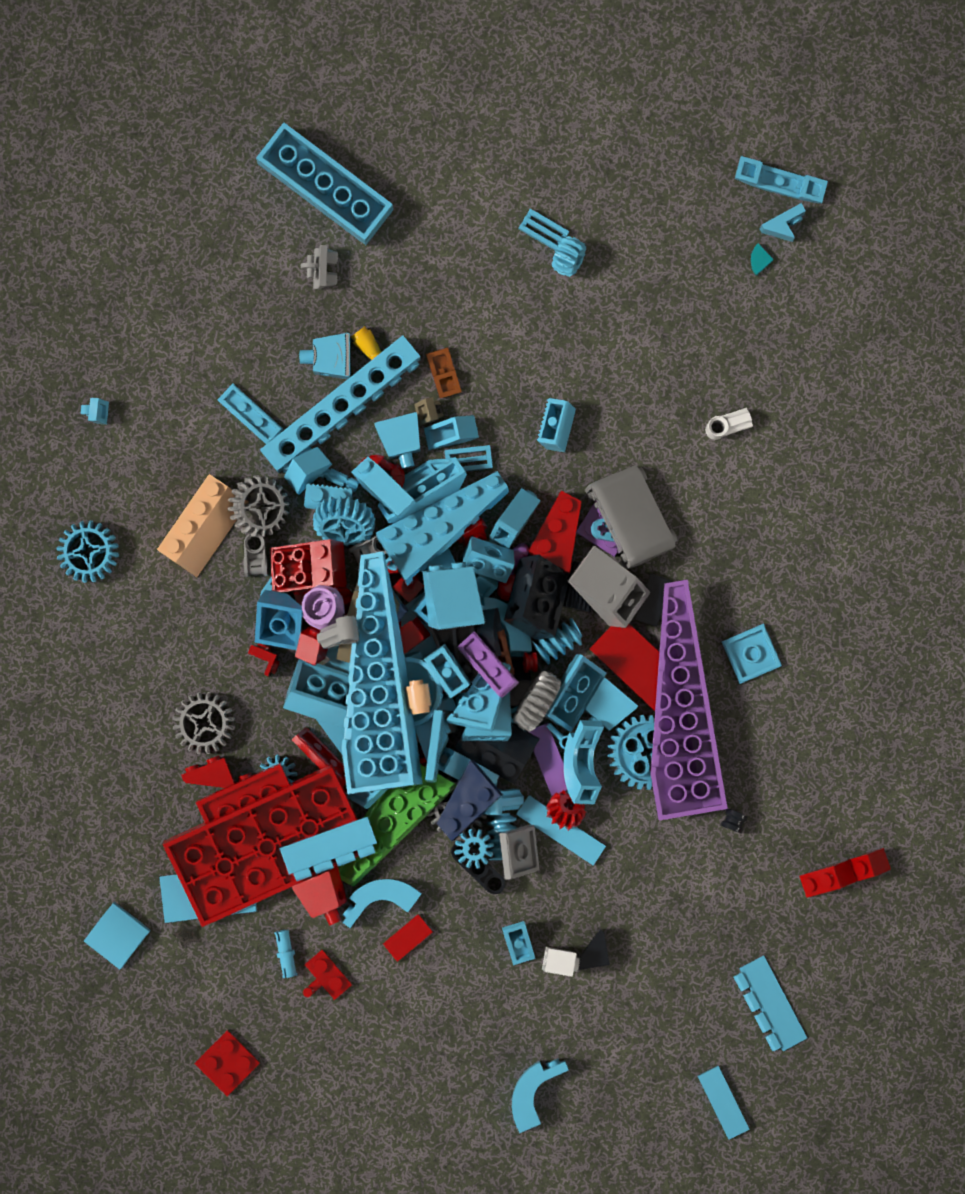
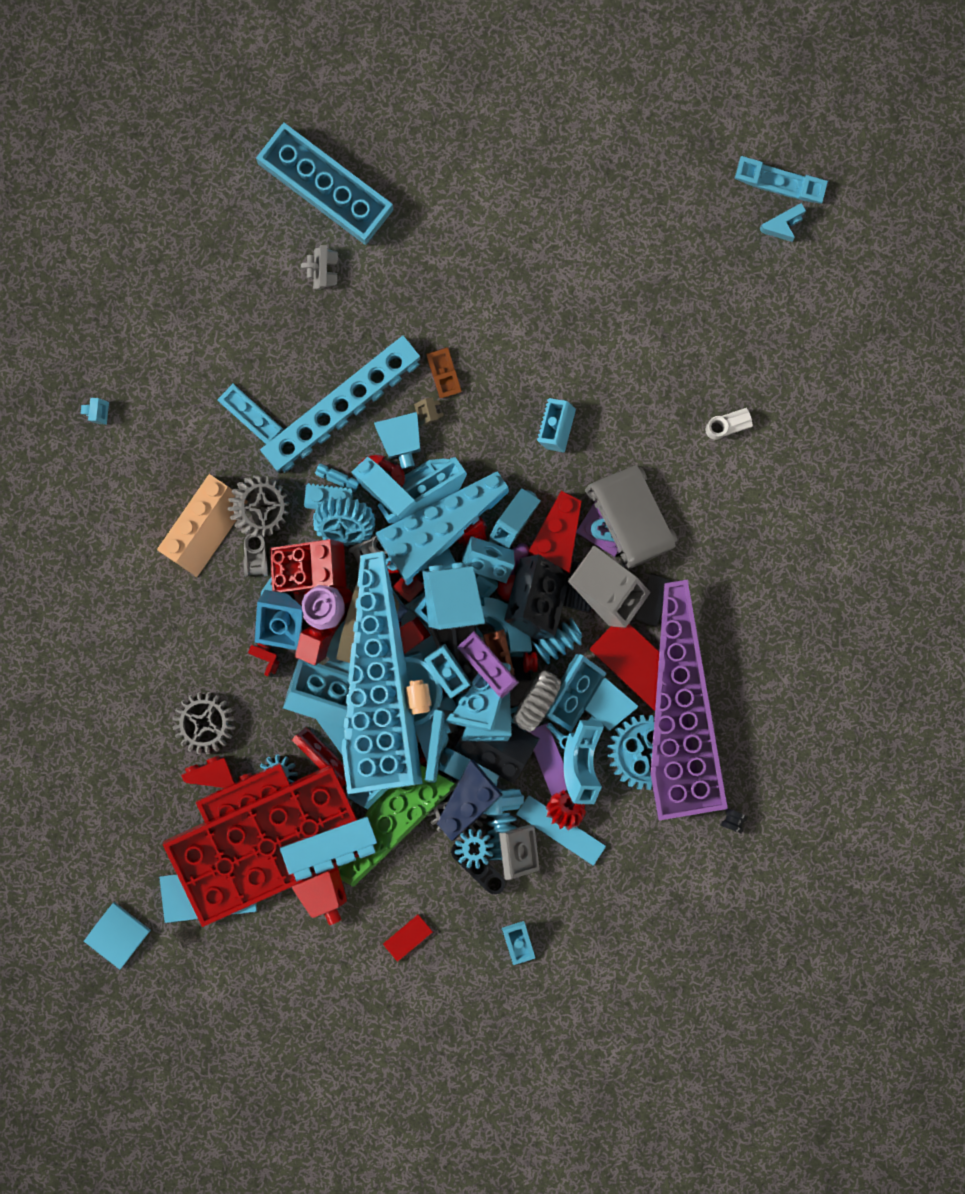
(83, 532): medium azure gear -> none
(227, 1063): red plate -> none
(285, 953): medium azure pin -> none
(306, 469): medium azure slope -> none
(326, 975): red plate -> none
(329, 356): medium azure torso -> none
(342, 632): light grey piece -> none
(366, 342): yellow cone -> none
(383, 889): medium azure arch -> none
(451, 432): medium azure slope -> none
(471, 459): medium azure tile -> none
(489, 630): black slope -> none
(525, 1088): medium azure arch -> none
(527, 220): medium azure tile -> none
(560, 961): white slope -> none
(568, 256): medium azure gear -> none
(595, 953): black slope -> none
(723, 1102): medium azure tile -> none
(751, 653): medium azure tile -> none
(759, 259): teal tile -> none
(773, 1003): medium azure windscreen -> none
(845, 873): red arch -> none

